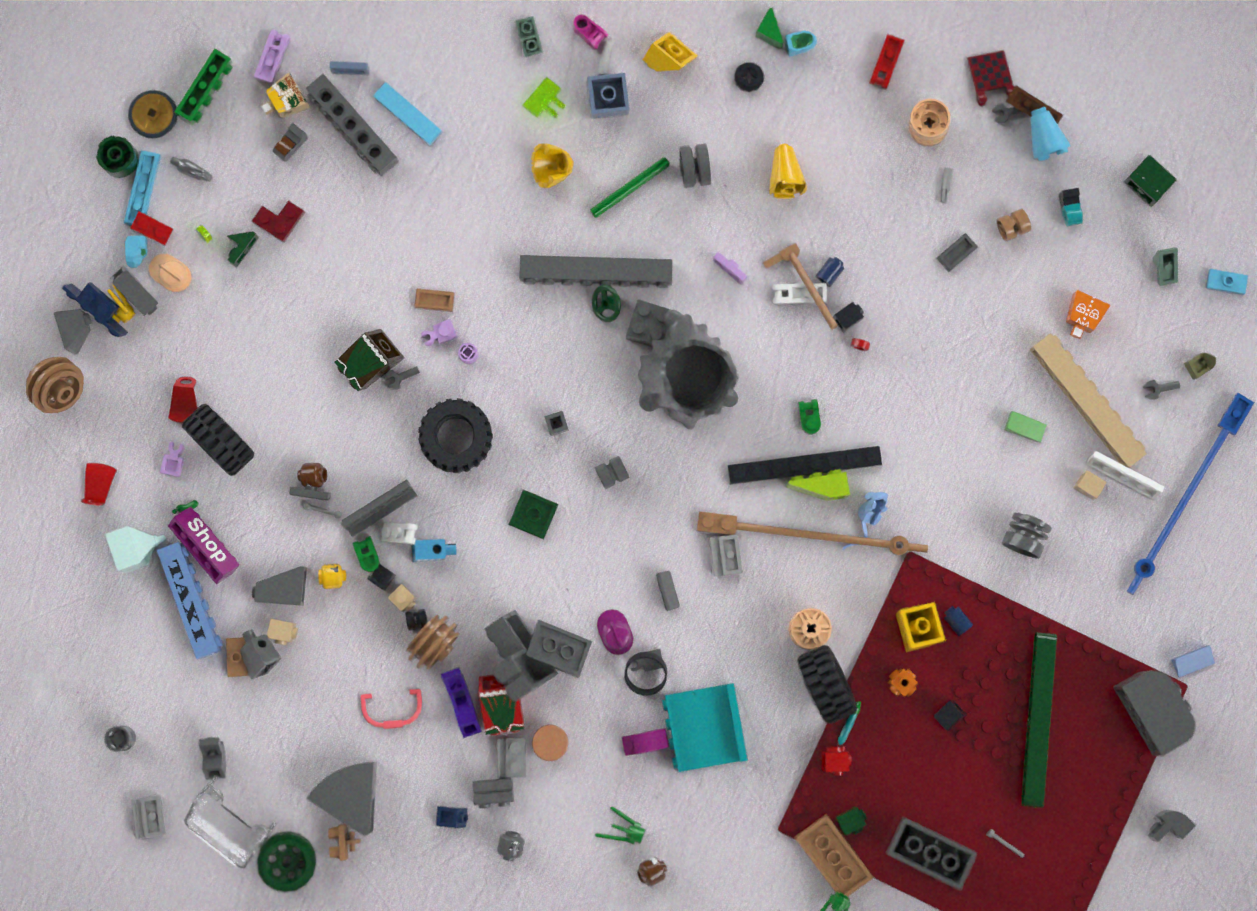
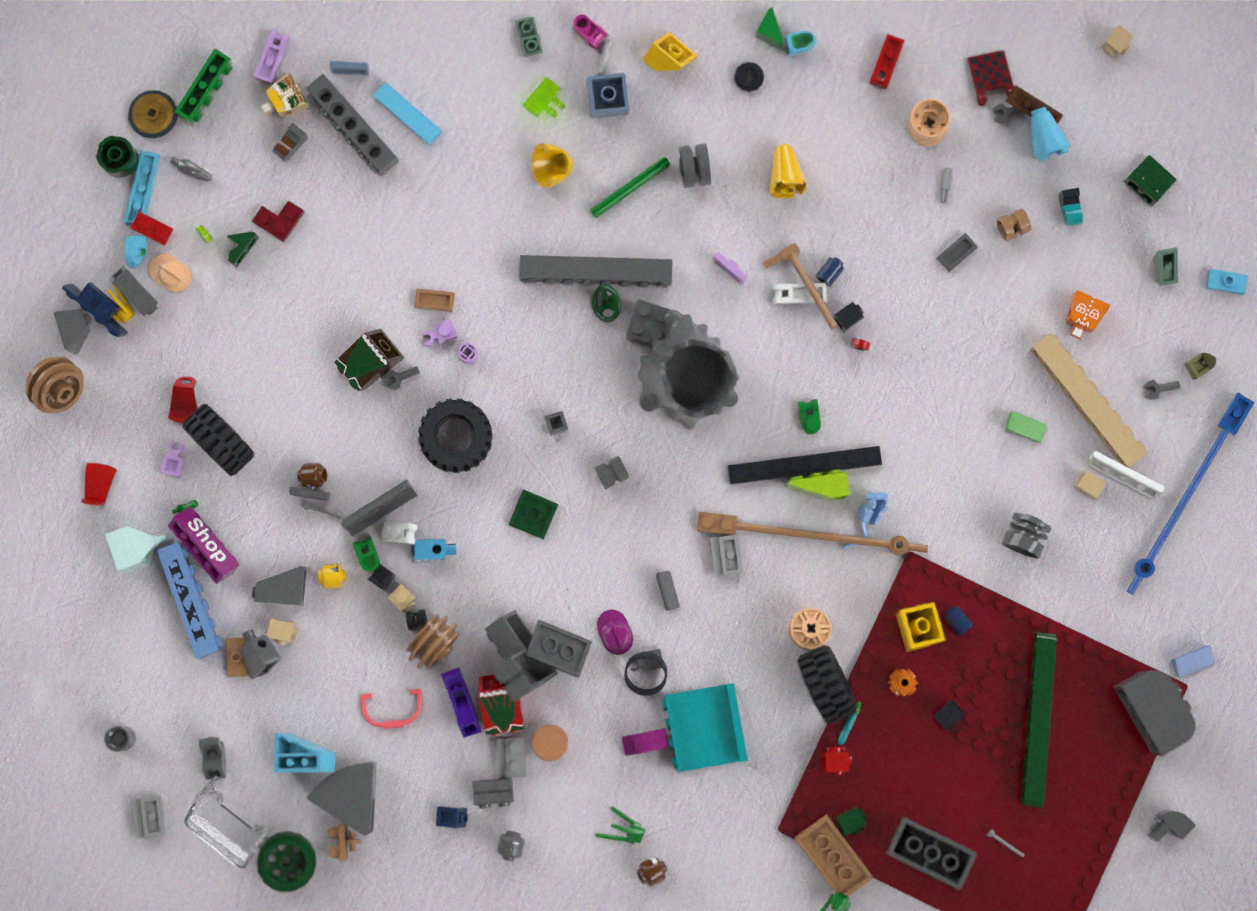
(301, 755): none -> medium azure wedge
(1117, 42): none -> tan brick

